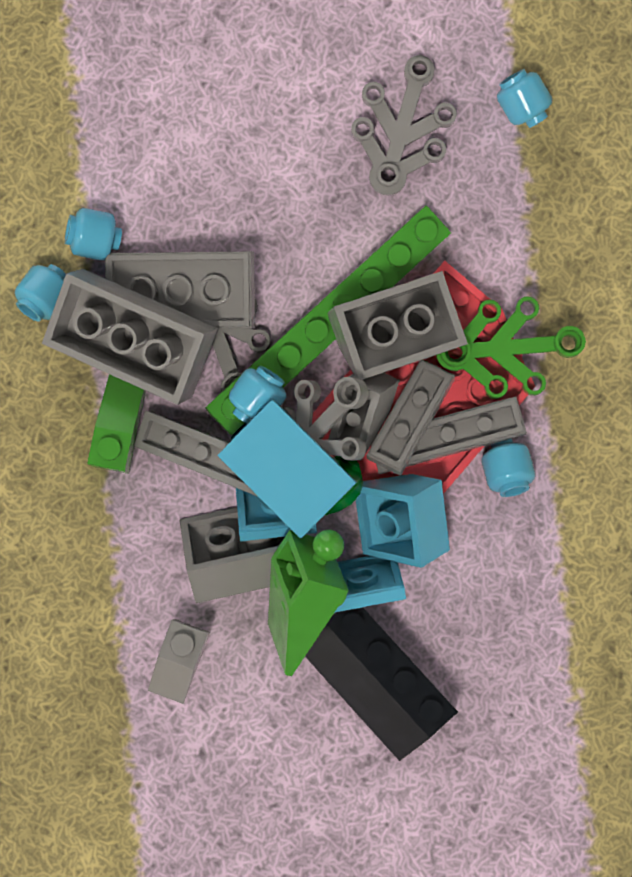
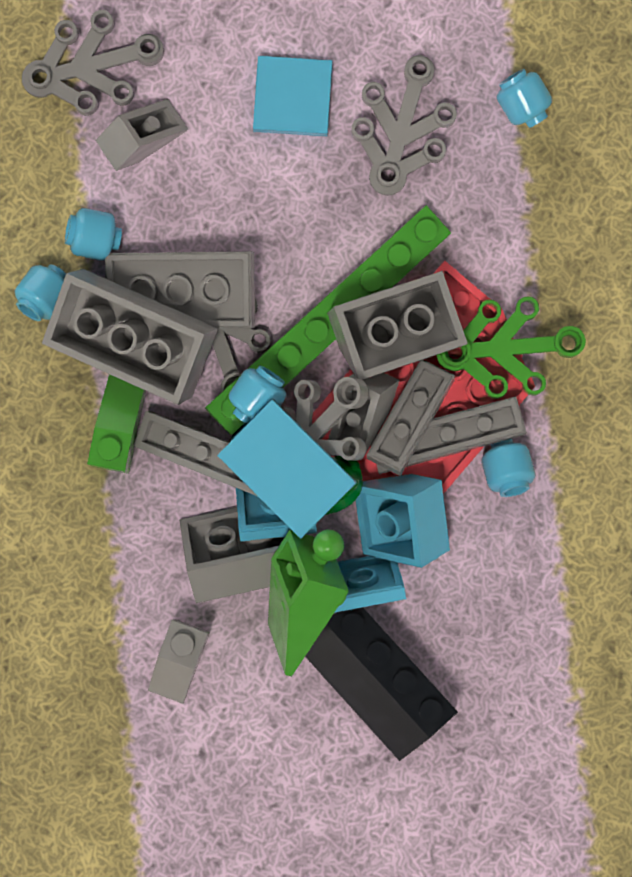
(86, 65): none -> light grey plant
(140, 133): none -> light grey slope
(292, 96): none -> medium azure tile

